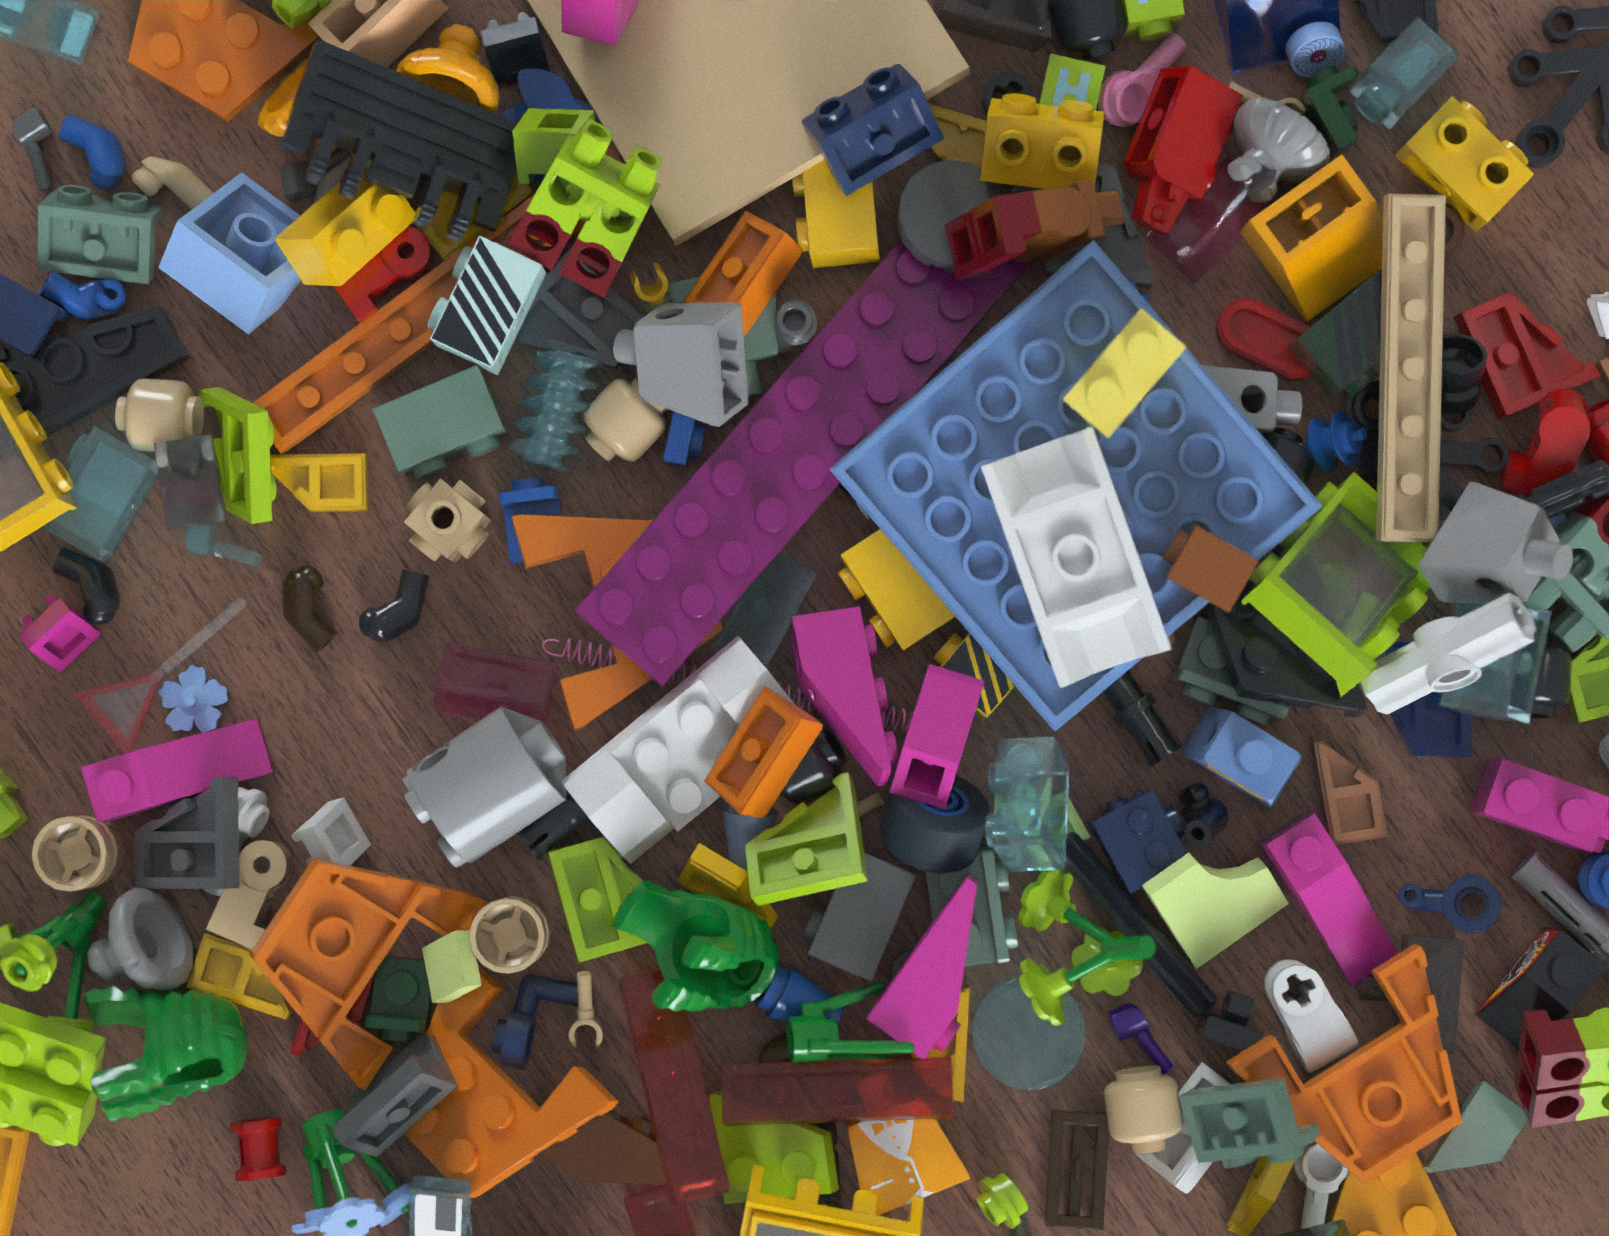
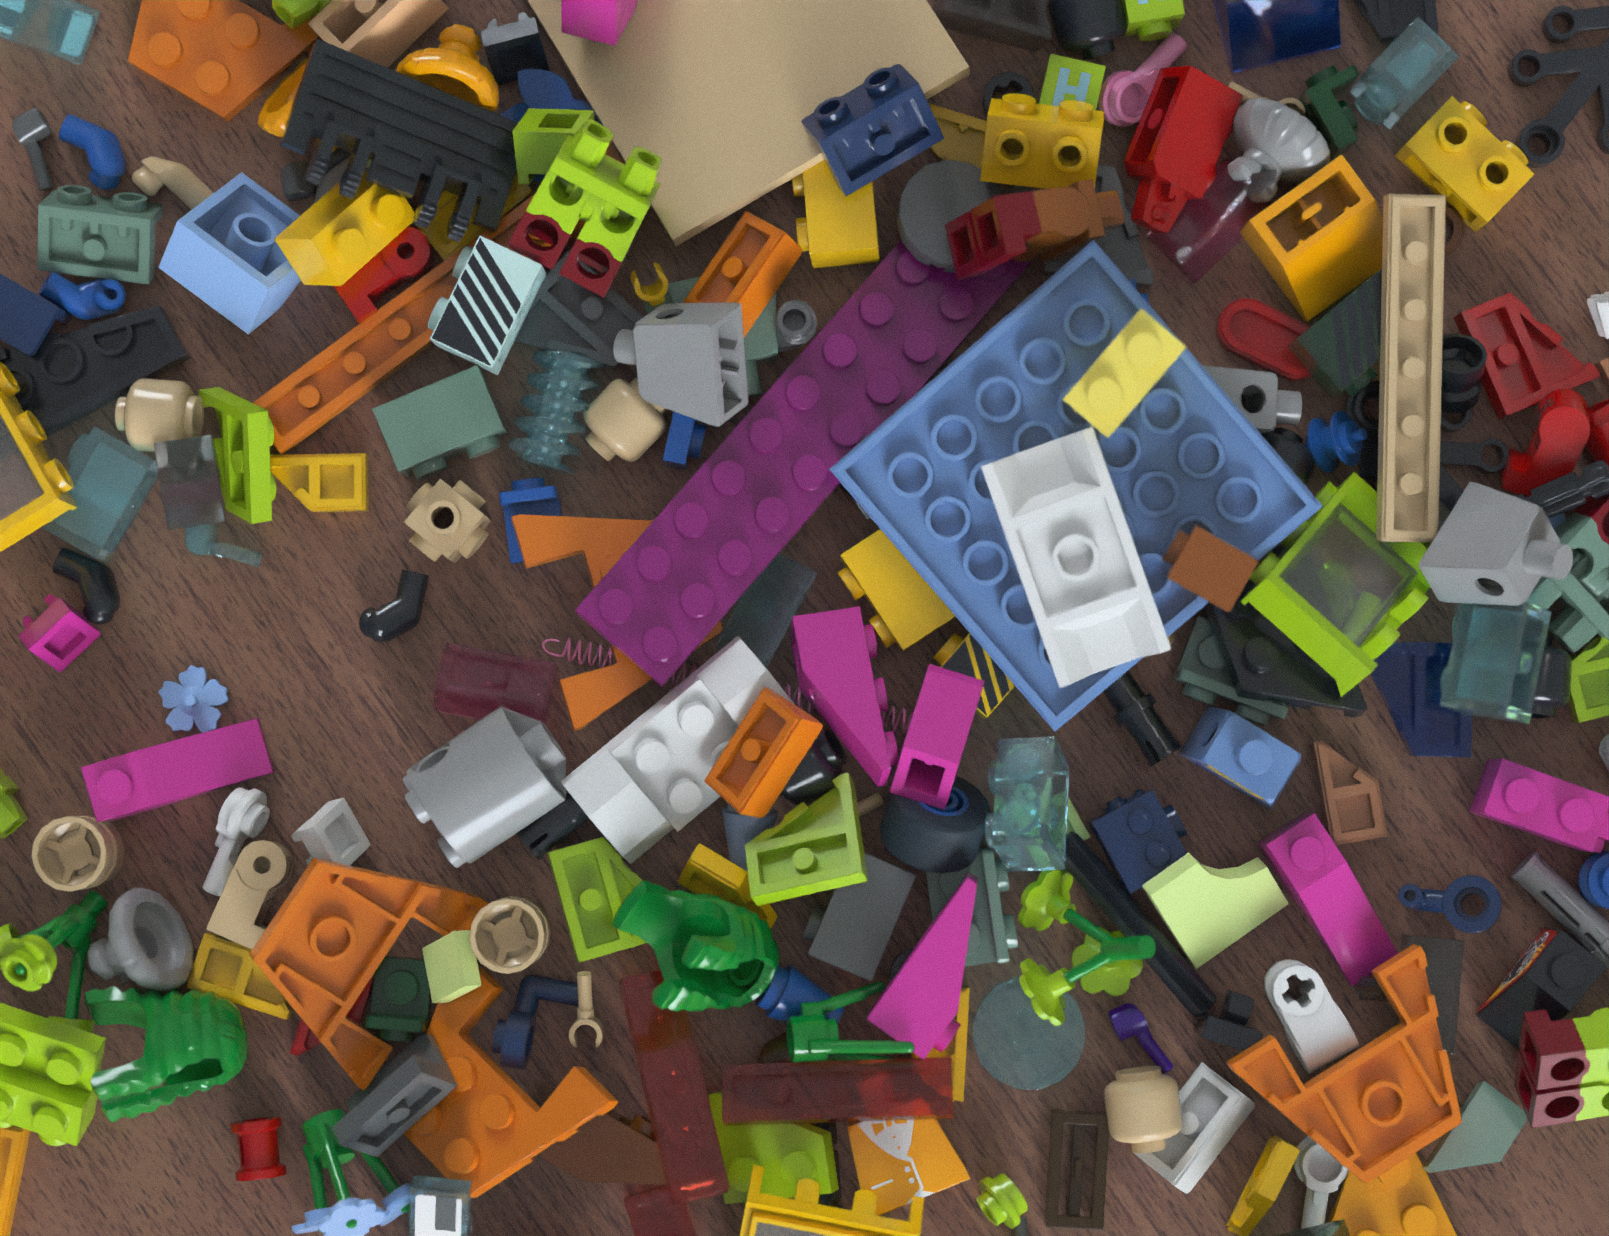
(124, 704): clear piece -> none
(192, 843): dark grey wing -> none
(299, 607): dark brown arm -> none
(1204, 815): black arm -> none
(1244, 1123): sand green bracket -> none
(1315, 48): light blue tile -> none
(1449, 653): white piece -> none

